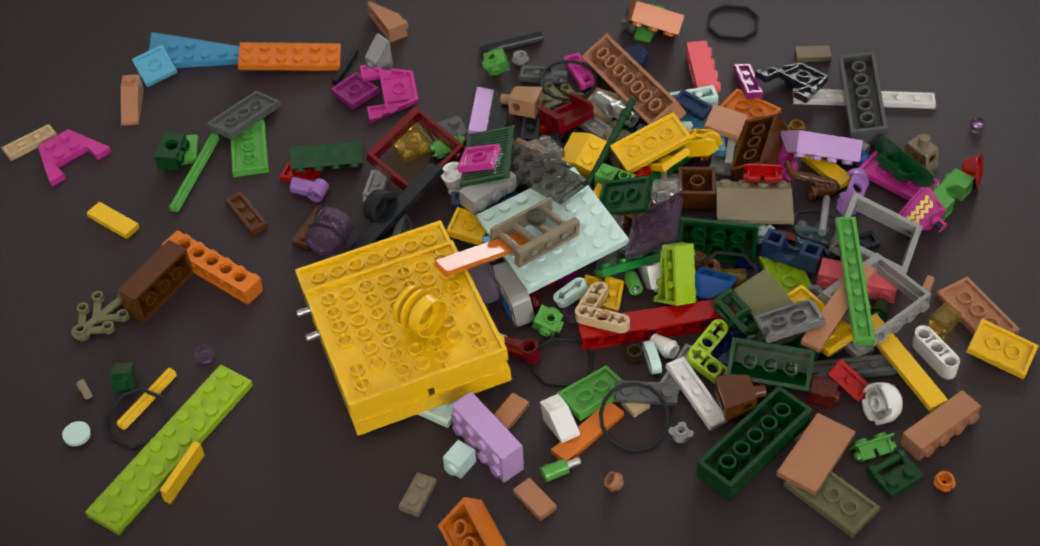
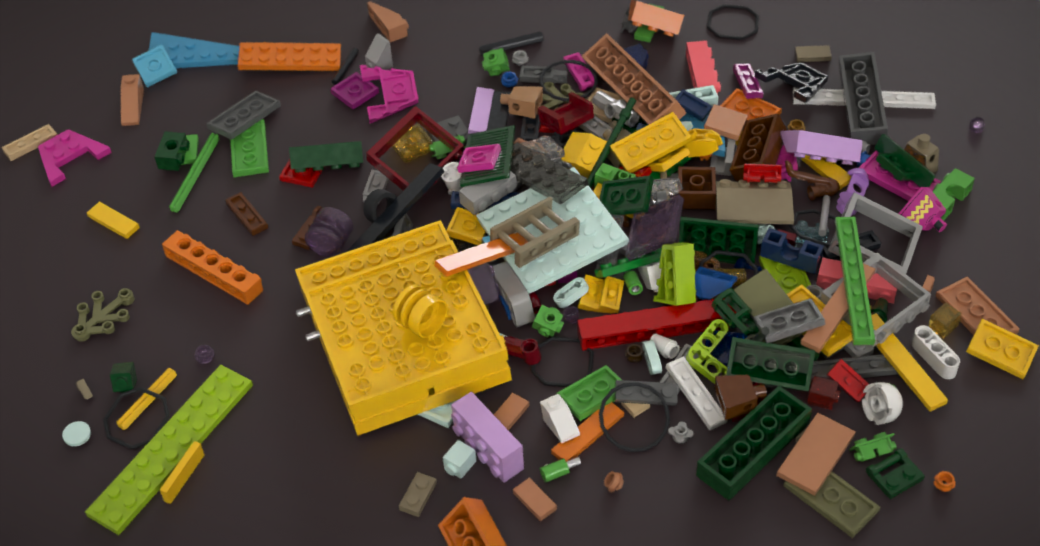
(155, 281): reddish brown brick -> none
(313, 190): medium lavender piece -> none
(509, 79): none -> blue plate
(536, 217): clear smoke tile -> none
(589, 313): tan beam -> none
(940, 425): nougat brick -> none
(974, 167): red piece -> none

